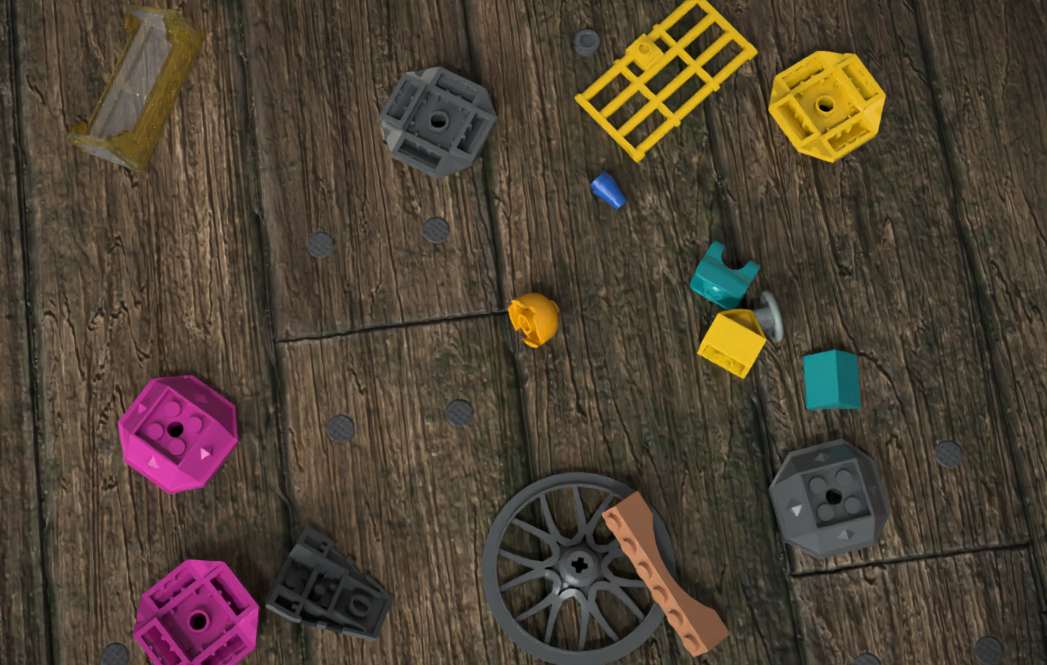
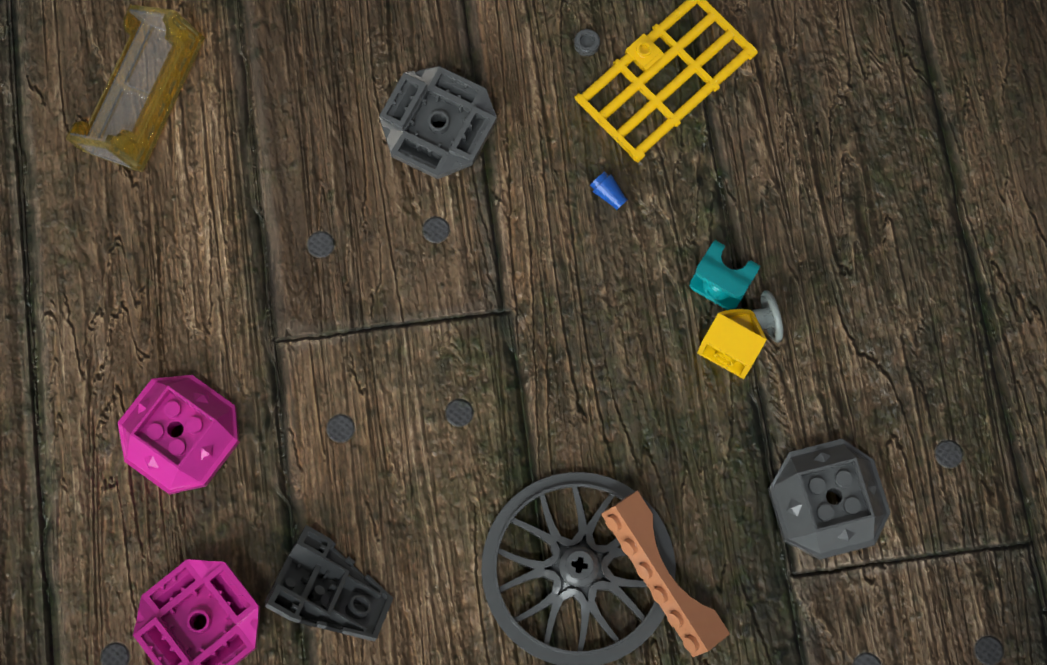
(535, 316): light orange cylinder -> none
(831, 381): teal slope -> none
(841, 86): yellow piece -> none

